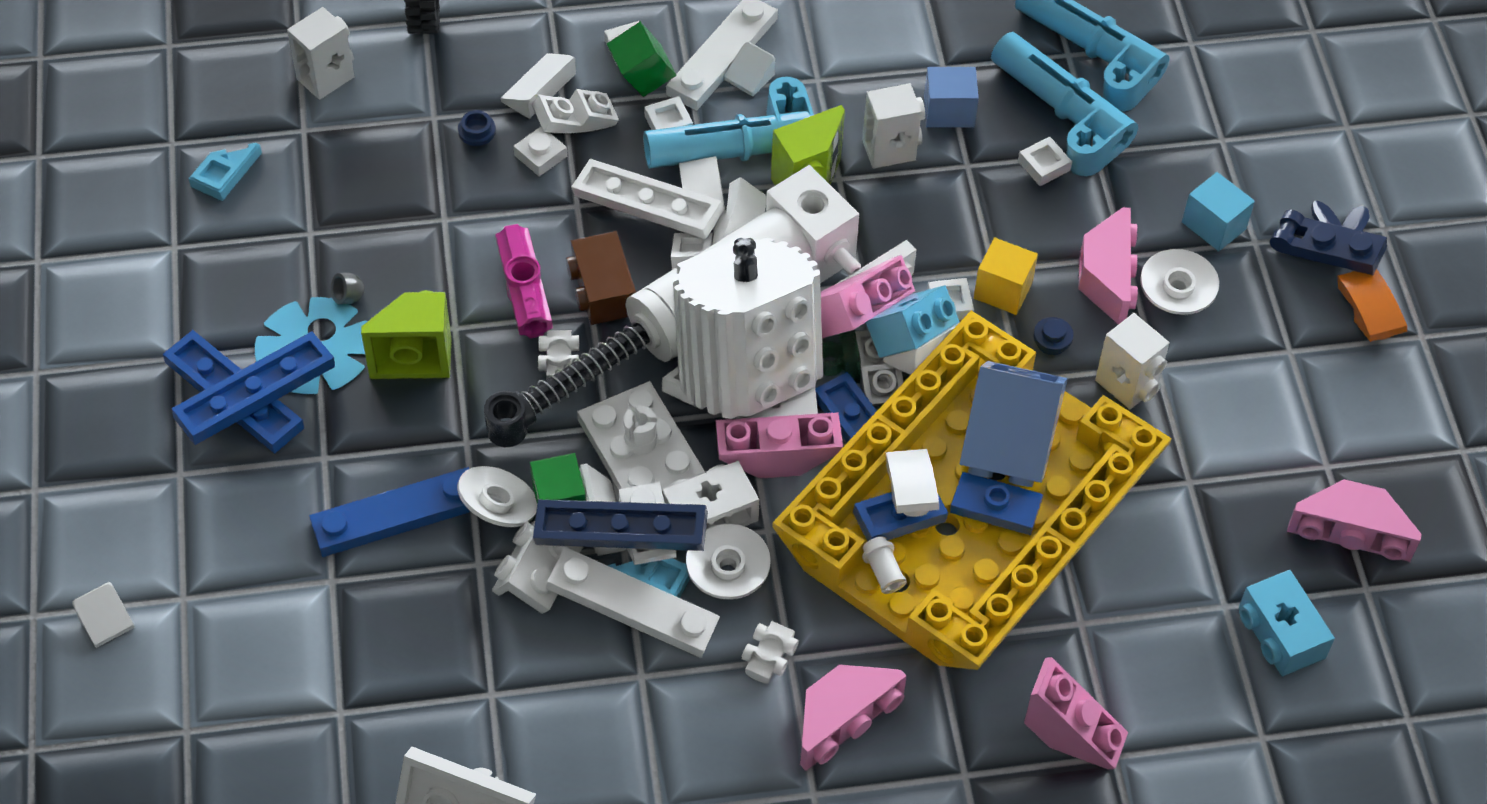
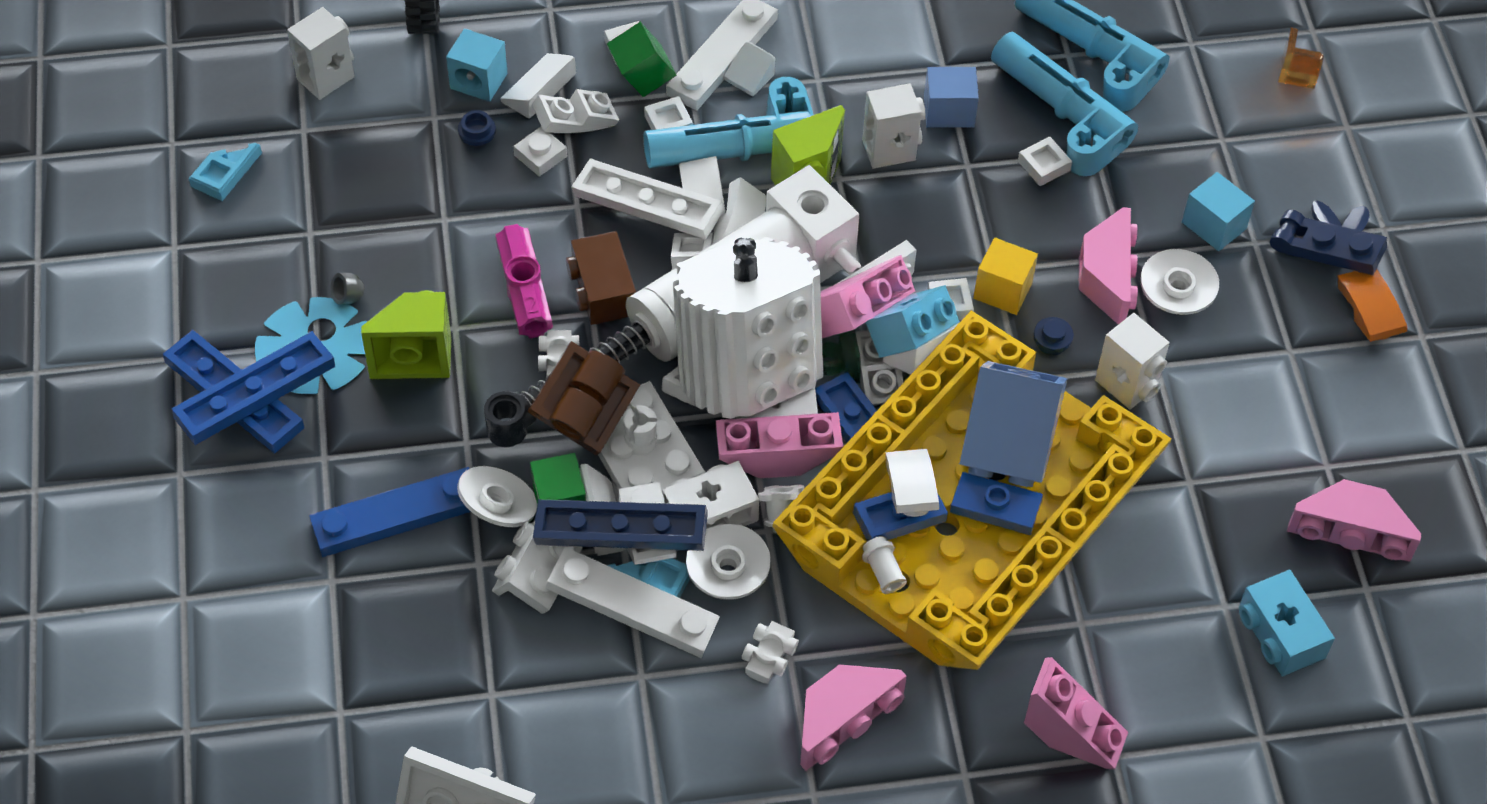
(102, 614): white slope -> none
(477, 64): none -> medium azure piece
(584, 397): none -> reddish brown plate
(777, 500): none -> white brick
(1299, 65): none -> clear orange panel

